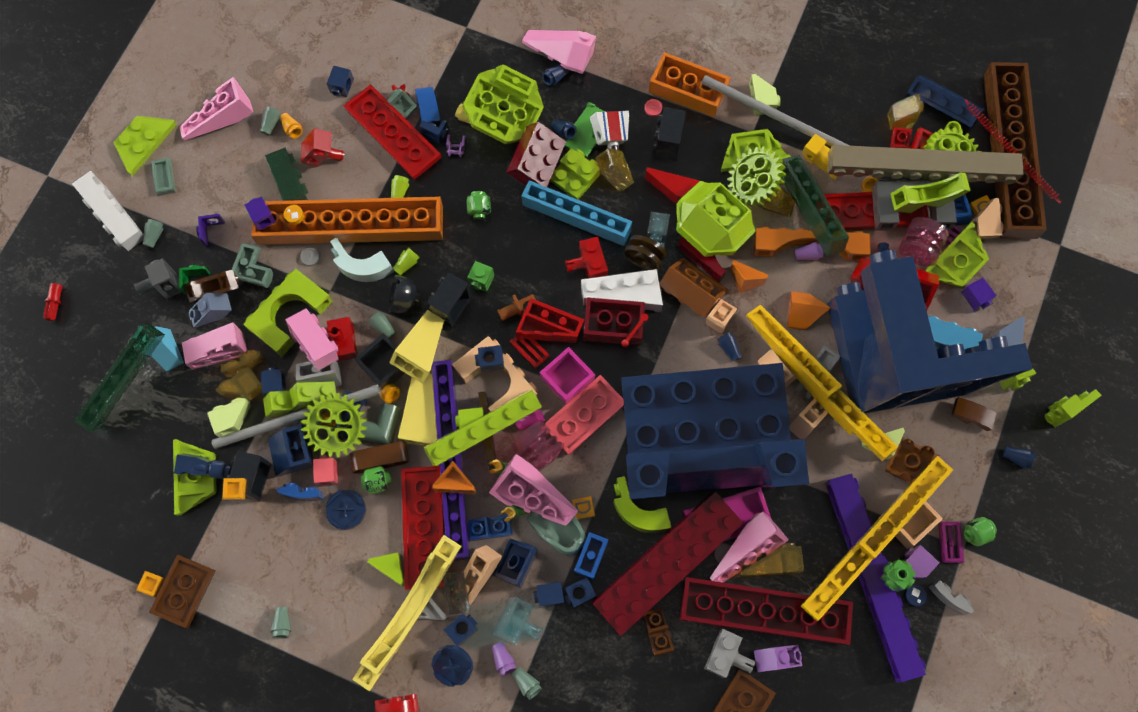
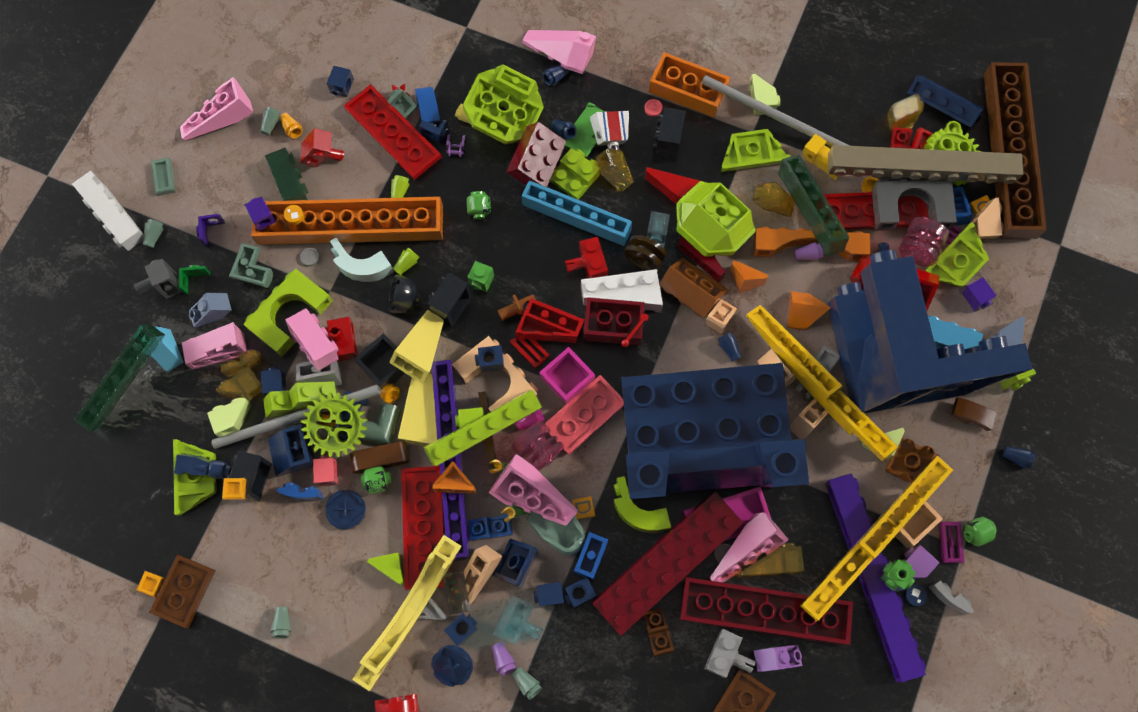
(52, 302): red axle -> none
(141, 140): lime wing -> none
(213, 284): reddish brown arch -> none
(381, 324): sand green cone -> none
(756, 176): lime gear -> none
(935, 194): lime arch -> none
(1010, 150): red piece -> none
(1069, 407): lime plate -> none

